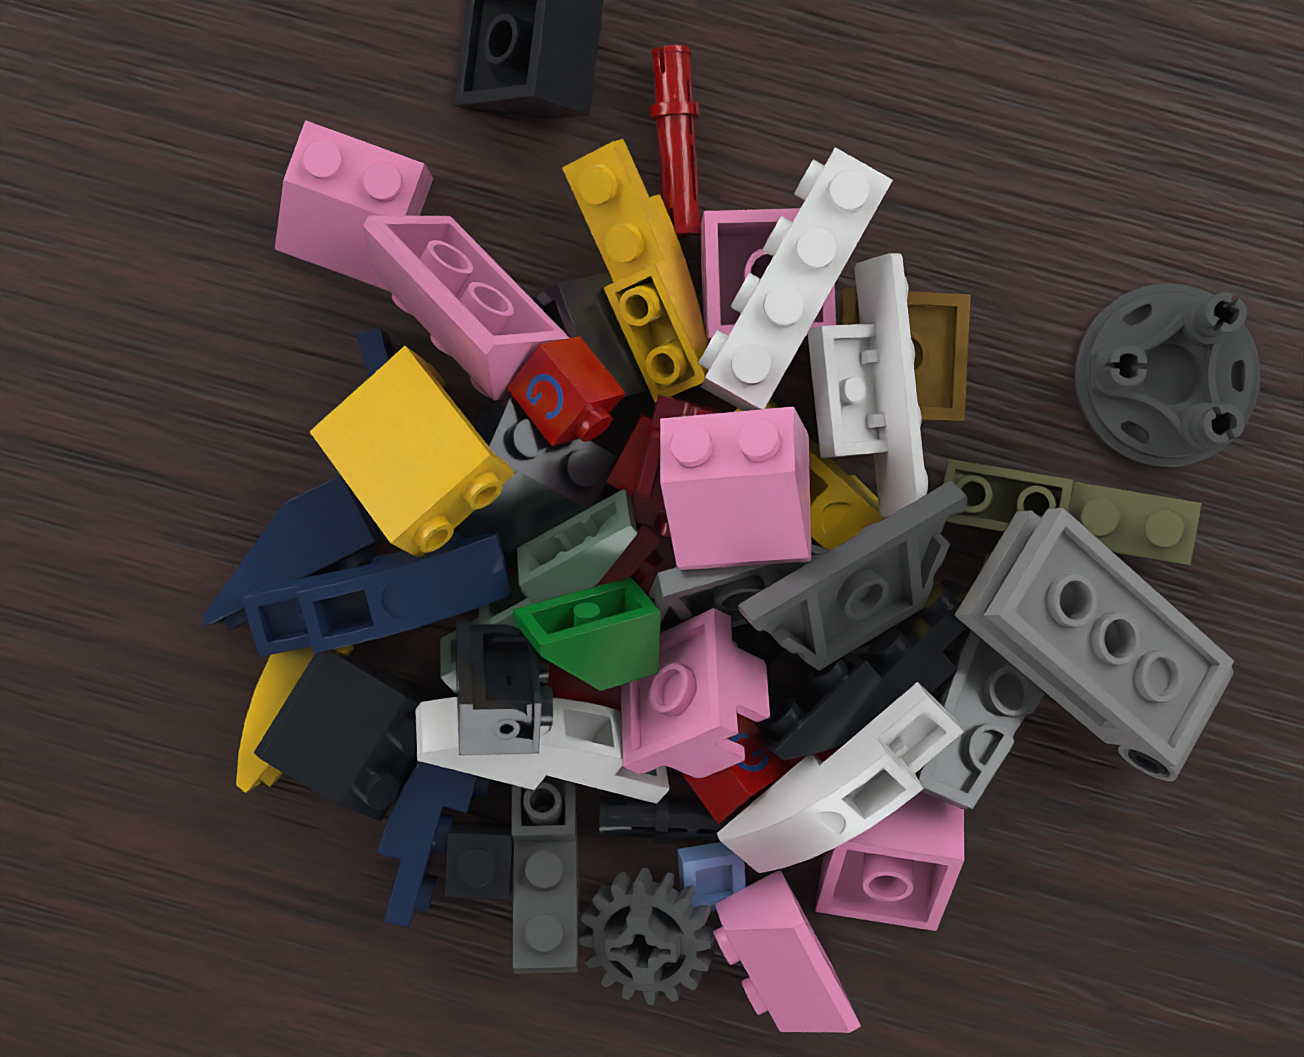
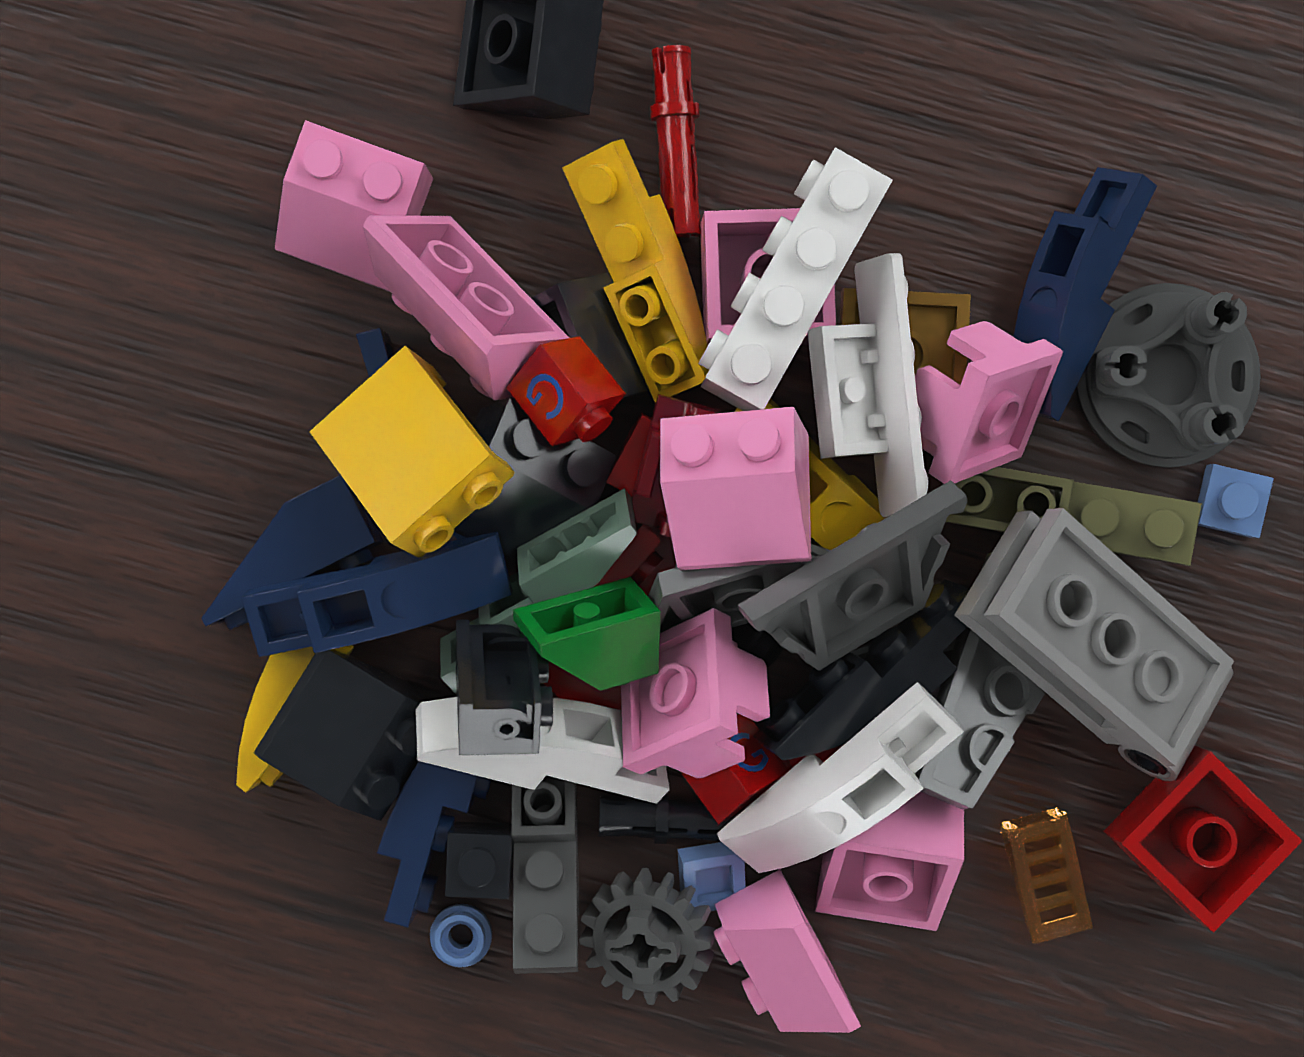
(460, 954): none -> medium blue plate
(994, 407): none -> bright pink panel
(1033, 828): none -> clear orange slope
(1072, 273): none -> dark blue slope
(1203, 838): none -> red brick
(1234, 500): none -> medium blue plate

